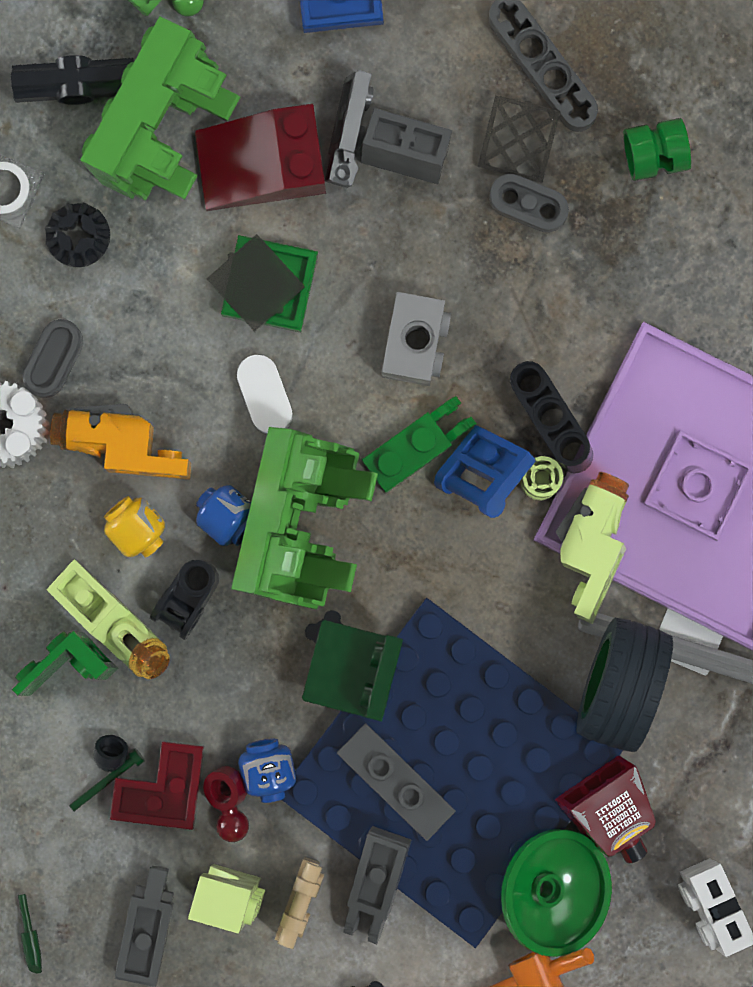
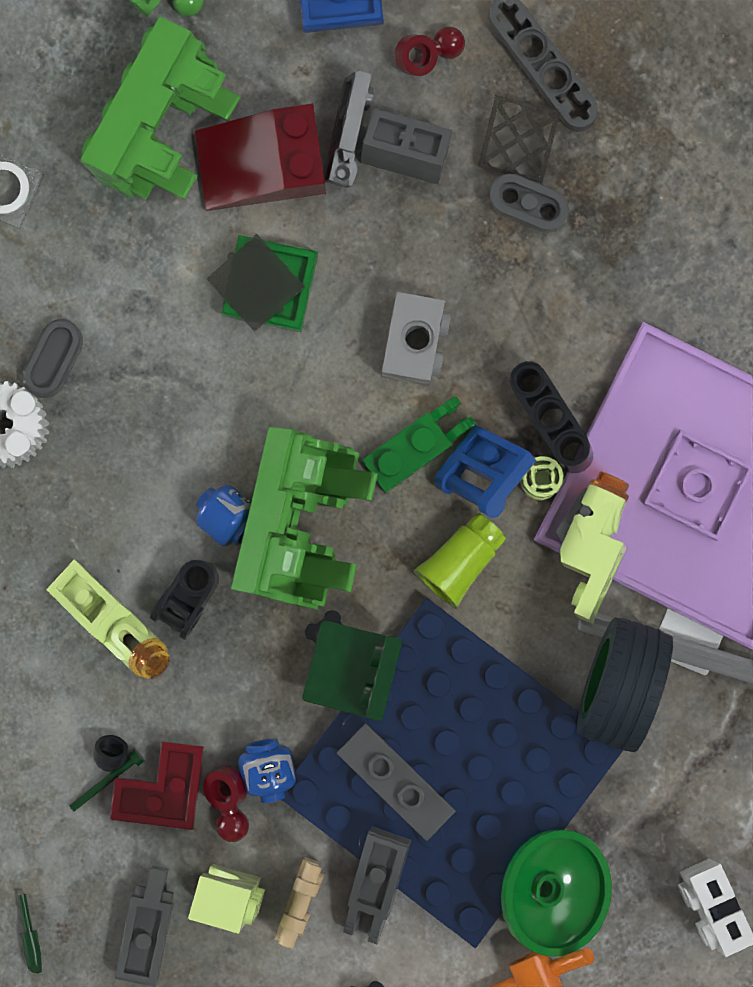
(68, 80): black piece -> none
(87, 660): green bracket -> none
(88, 250): black gear -> none
(119, 436): light orange plate -> none
(134, 527): yellow head -> none
(264, 393): white tile -> none
(446, 43): none -> dark red plate
(461, 560): none -> lime plant
(611, 809): dark red torso -> none
(657, 149): green wheel -> none

